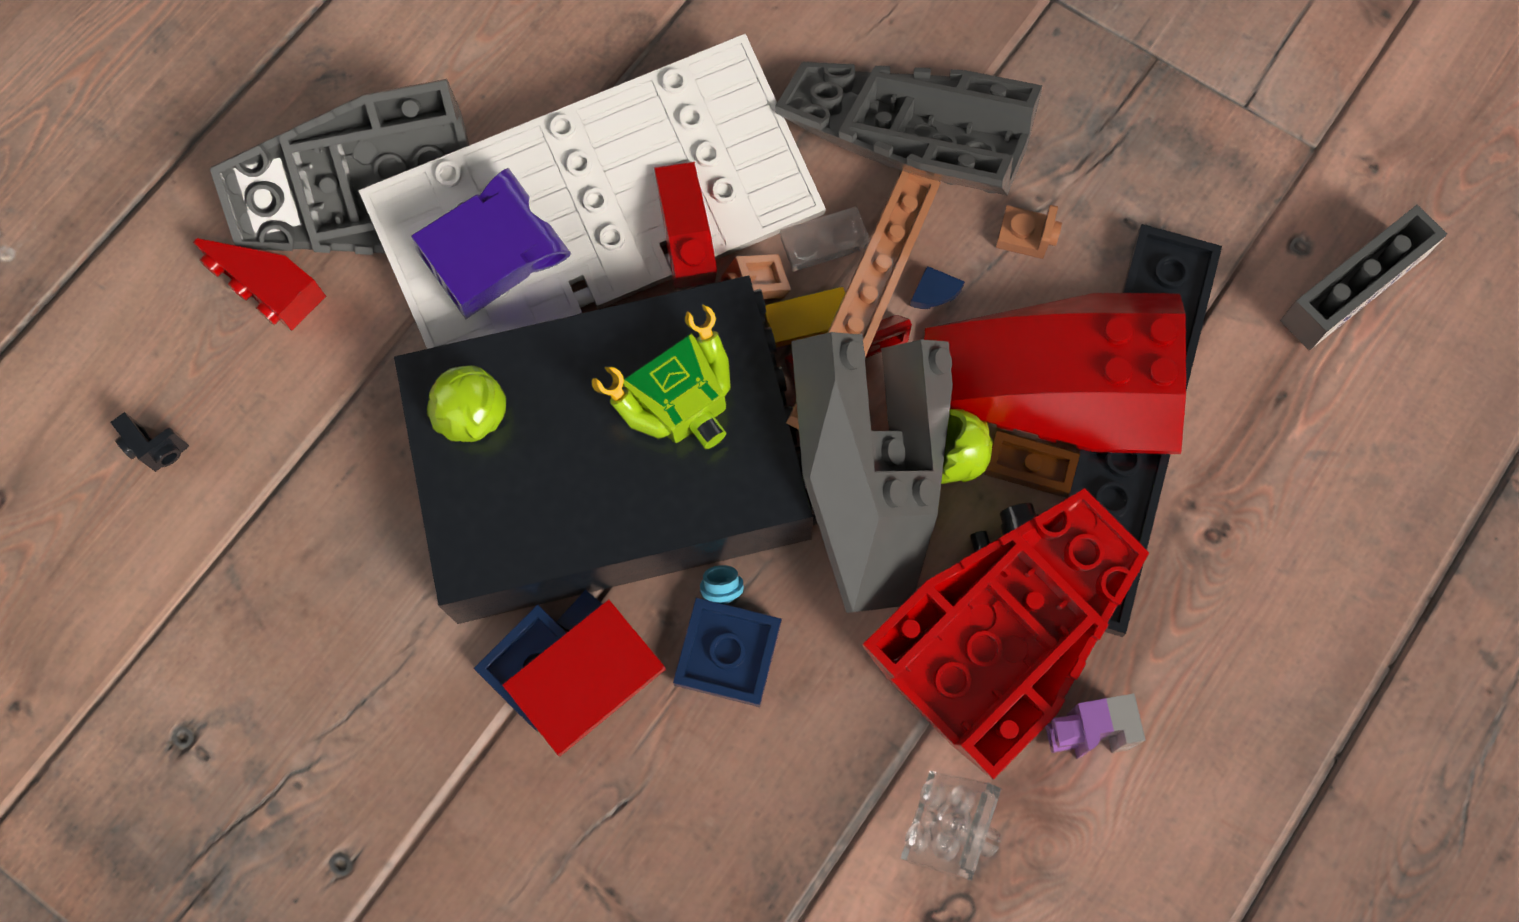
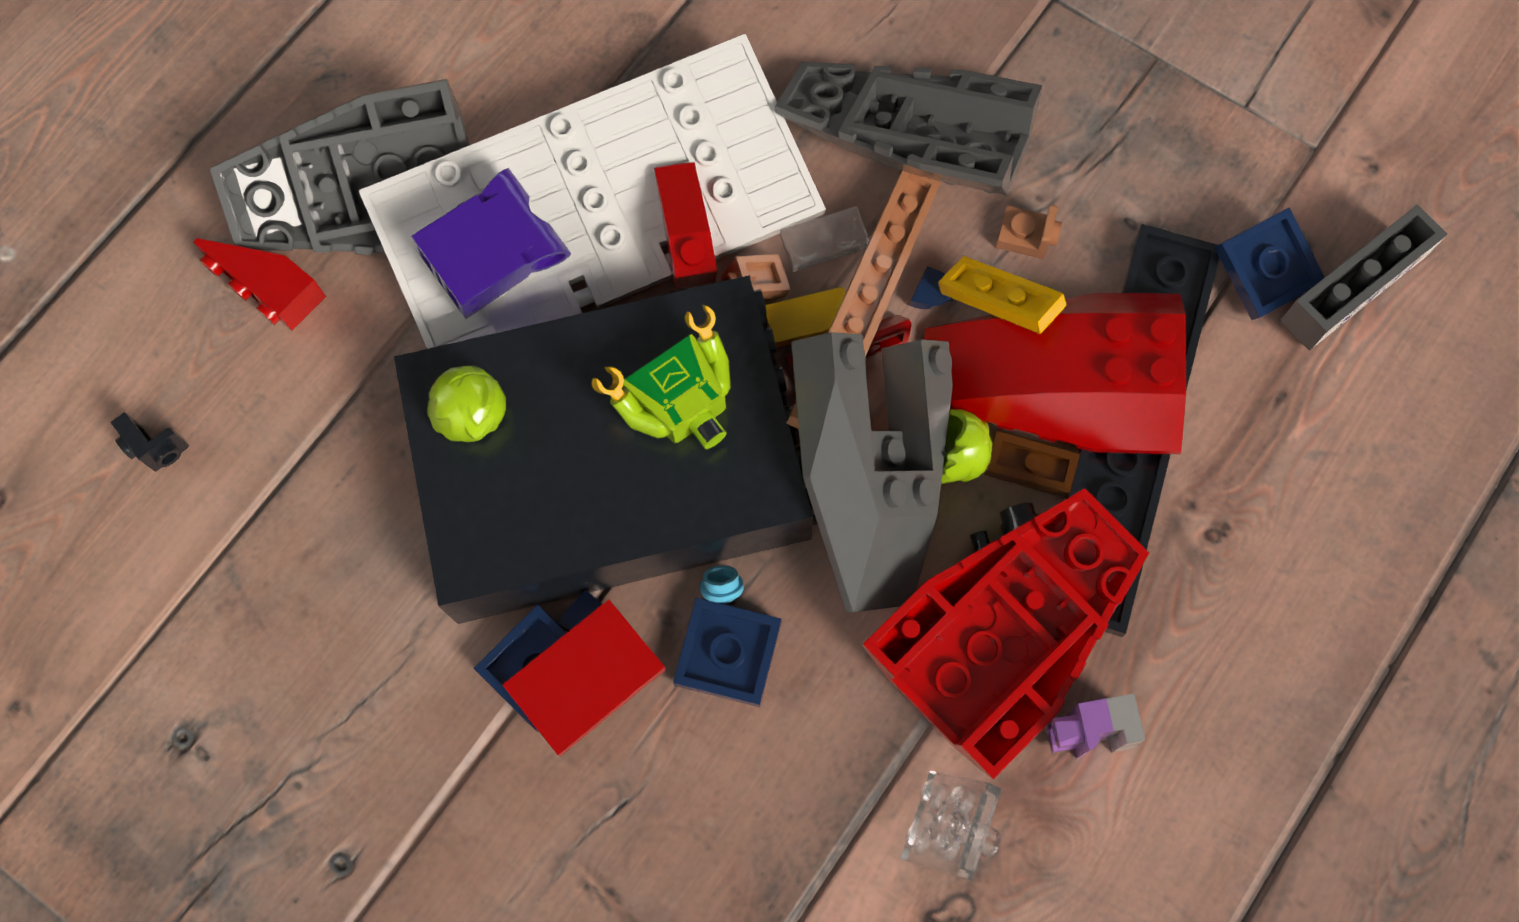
(1002, 294): none -> yellow plate
(1270, 263): none -> dark blue plate

